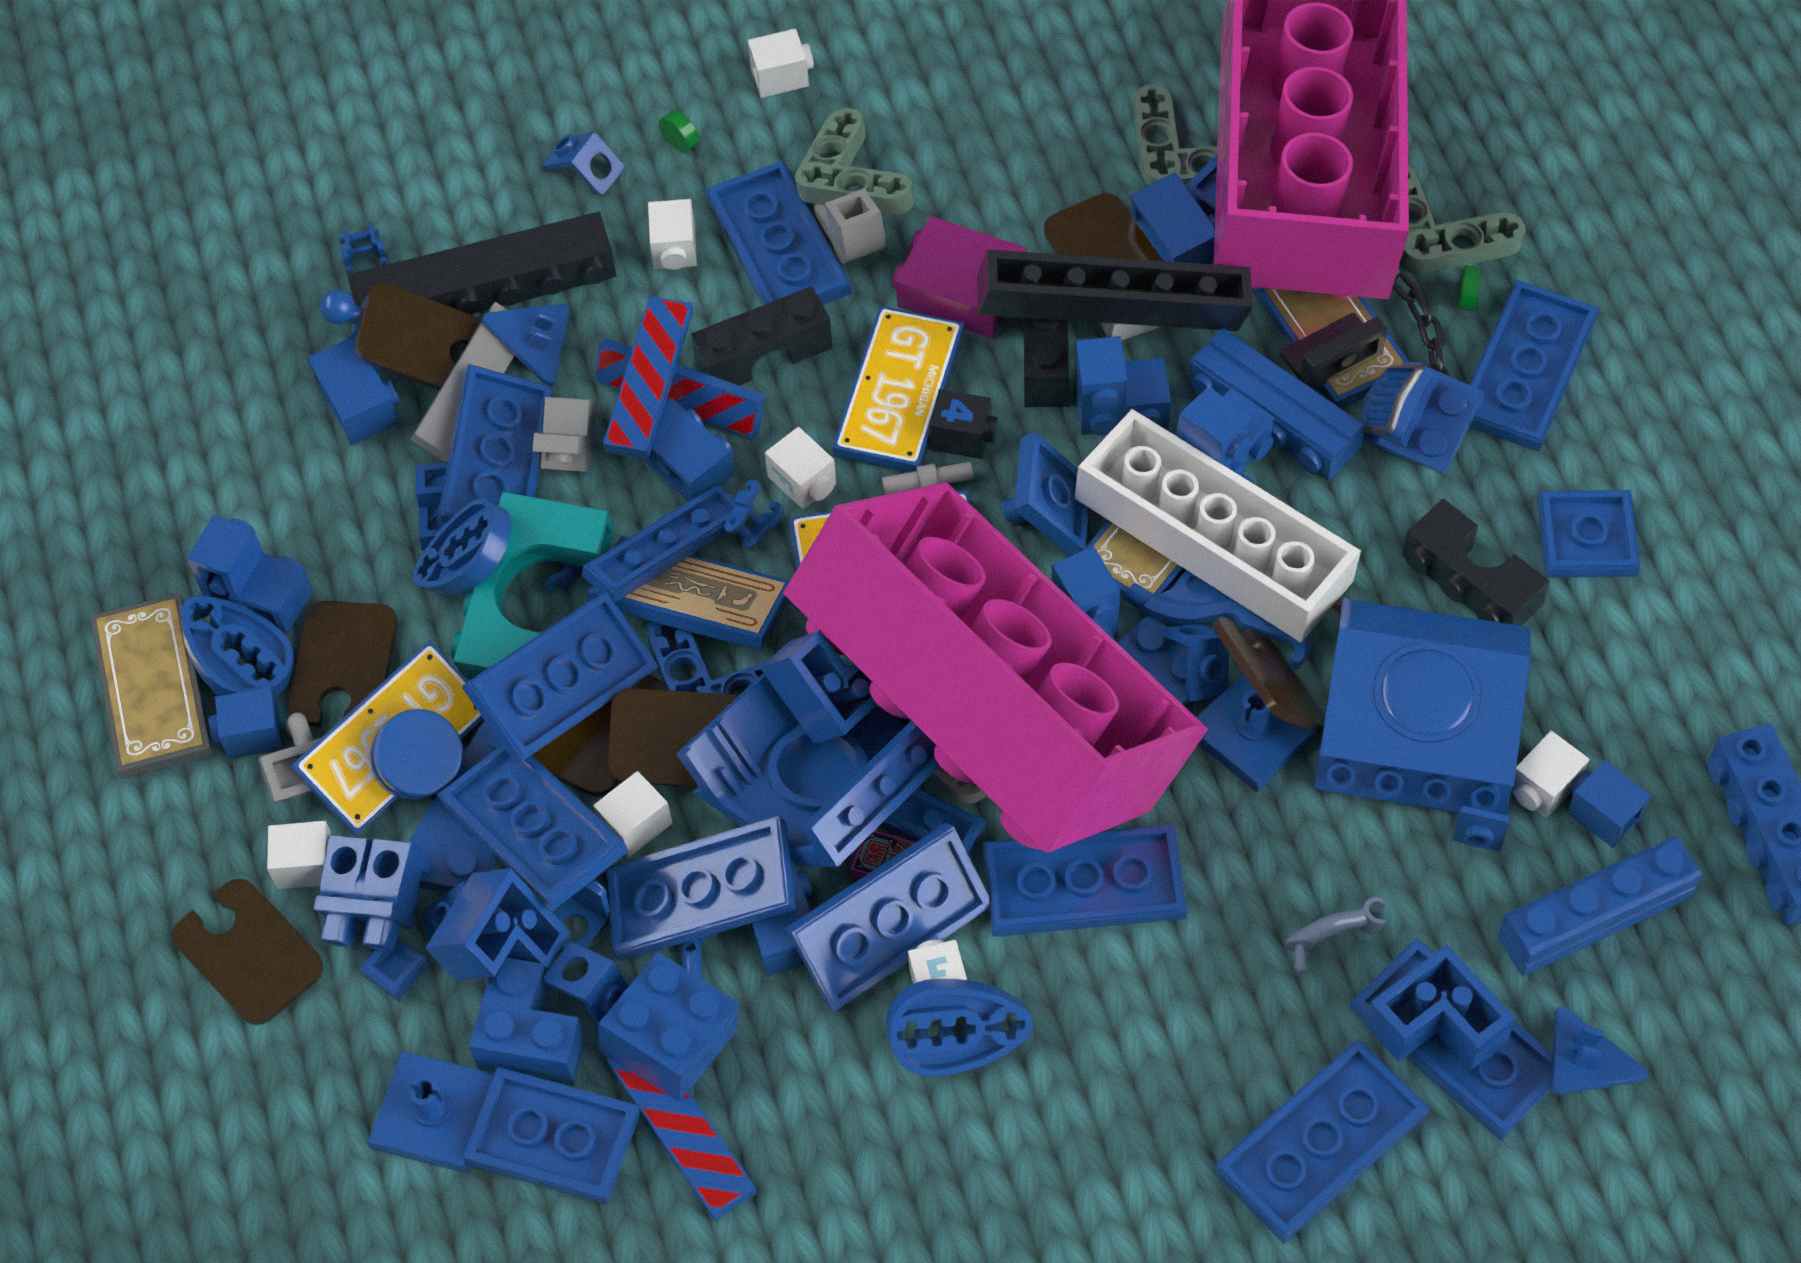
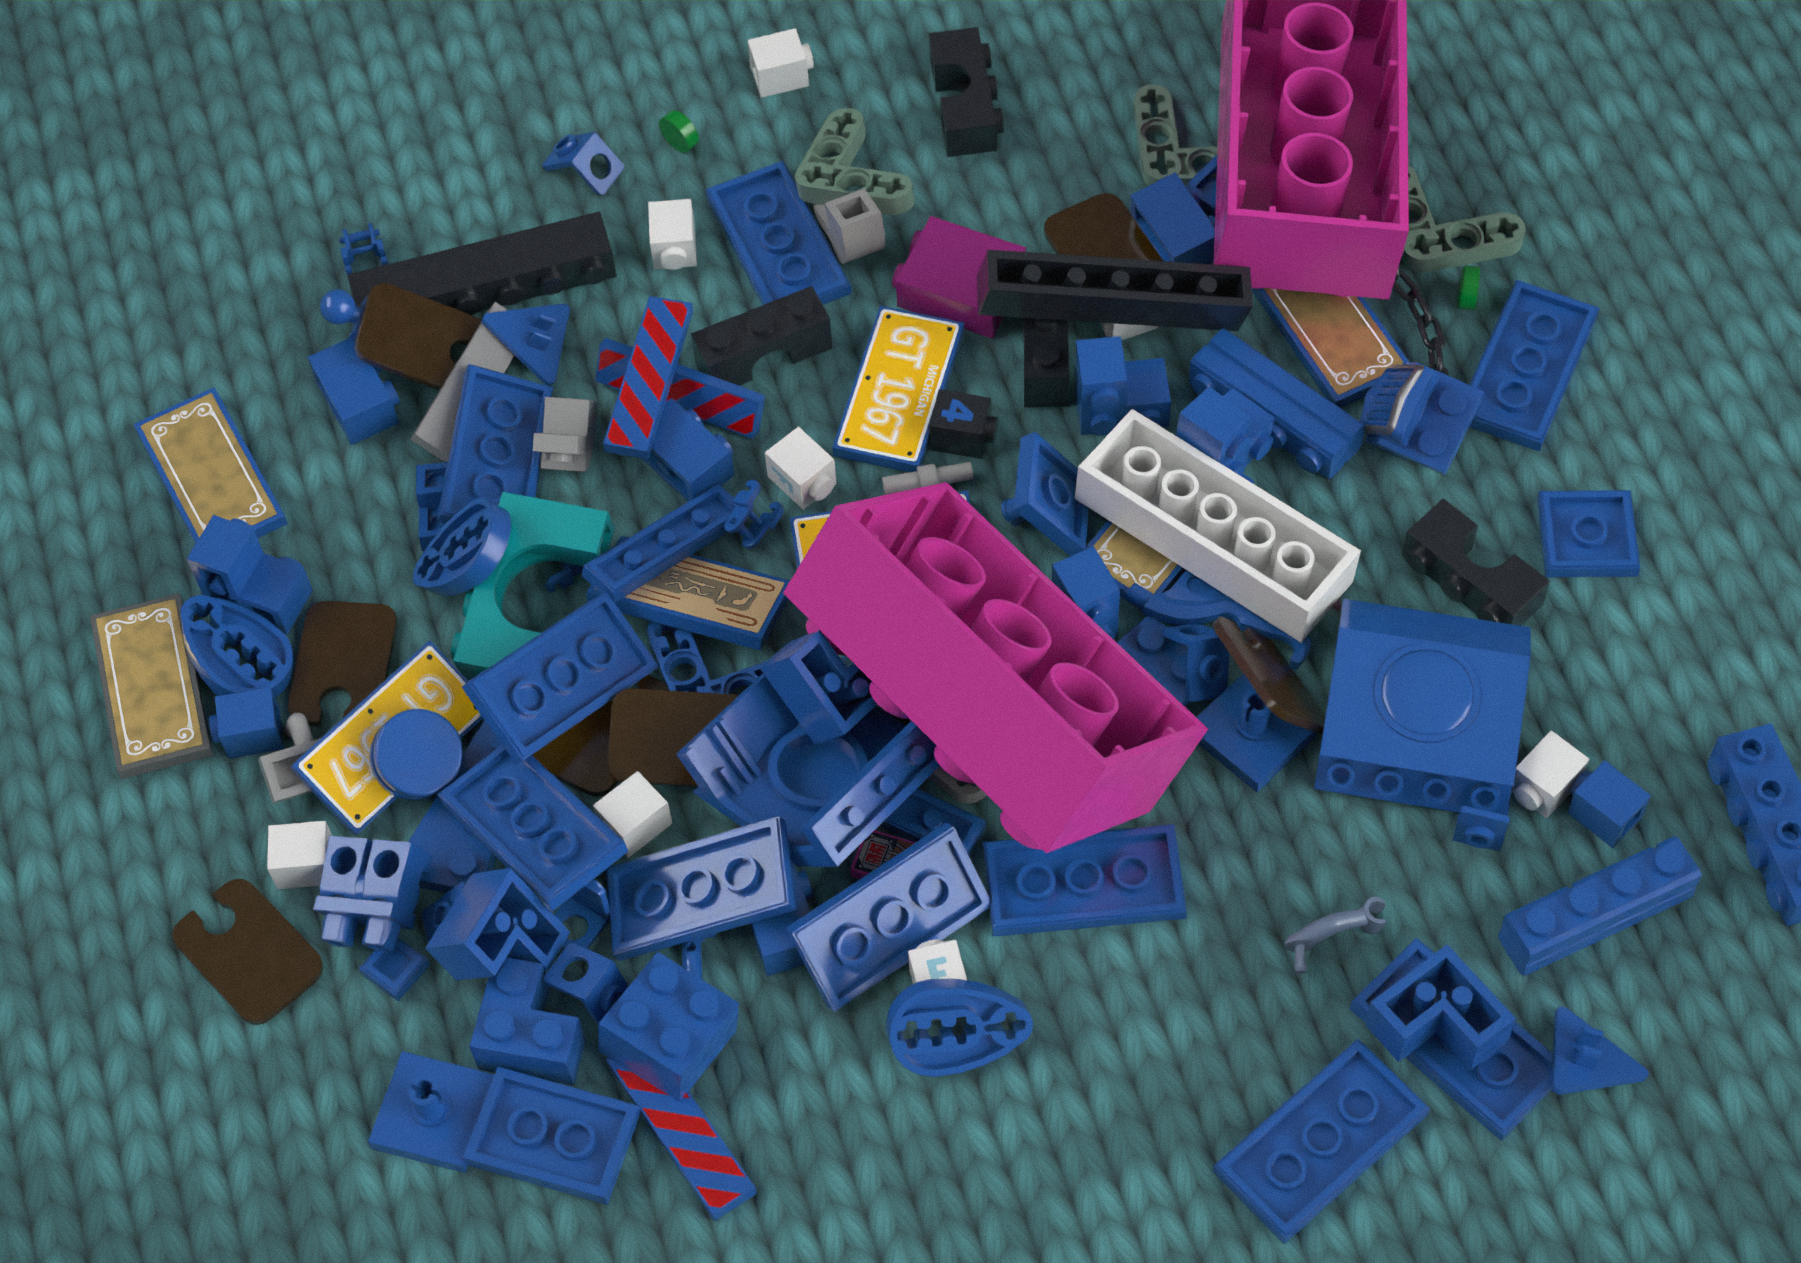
(208, 466): none -> pearl gold tile
(960, 65): none -> black arch
(1335, 350): black panel -> none

